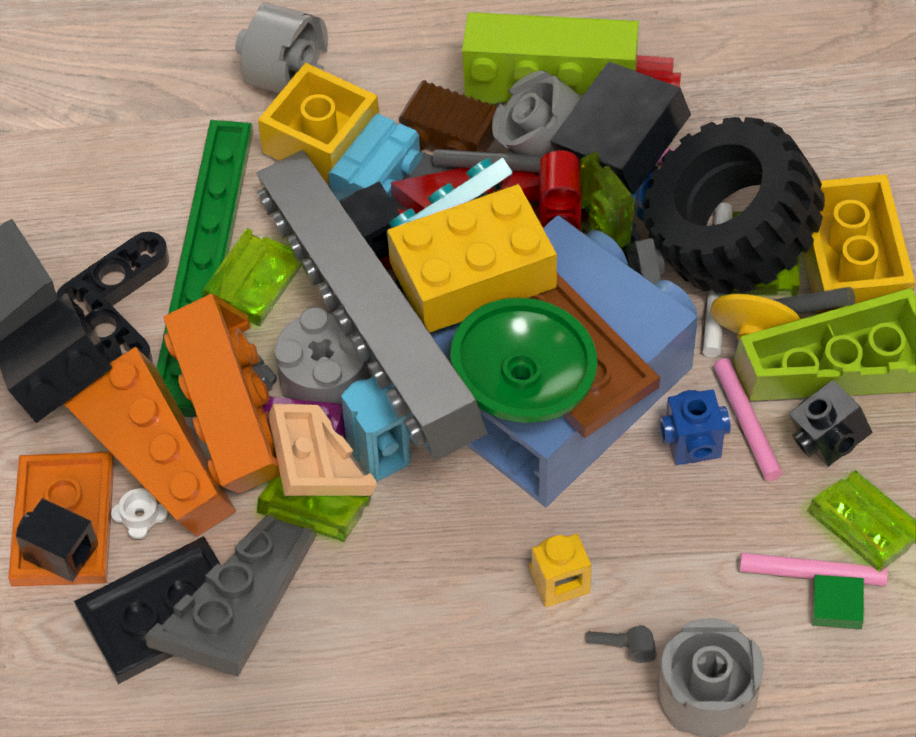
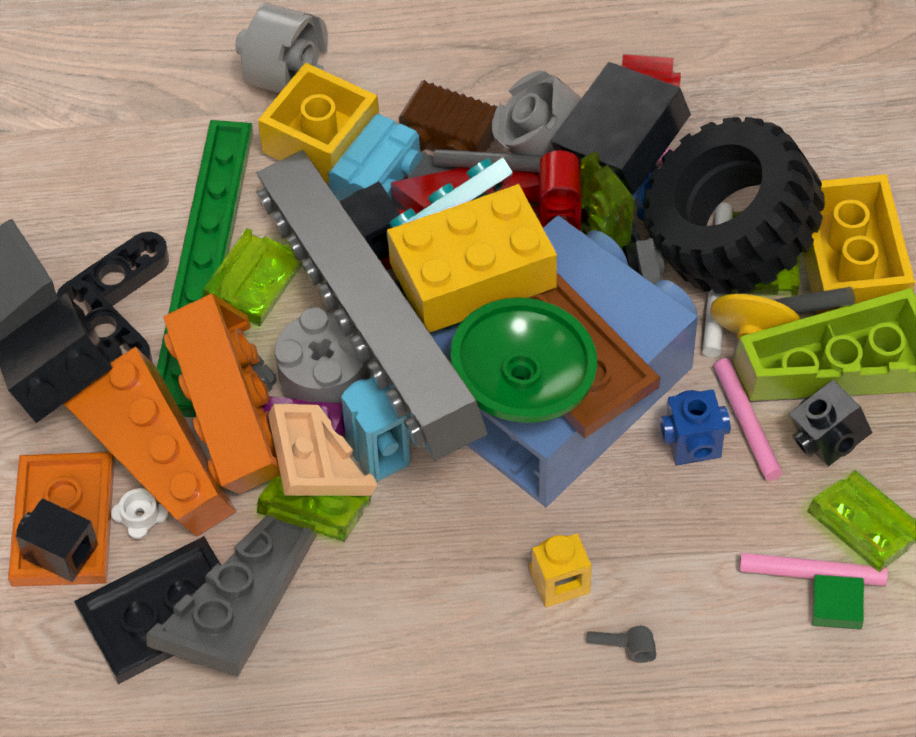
(510, 46): lime wedge -> none
(715, 703): light grey brick -> none

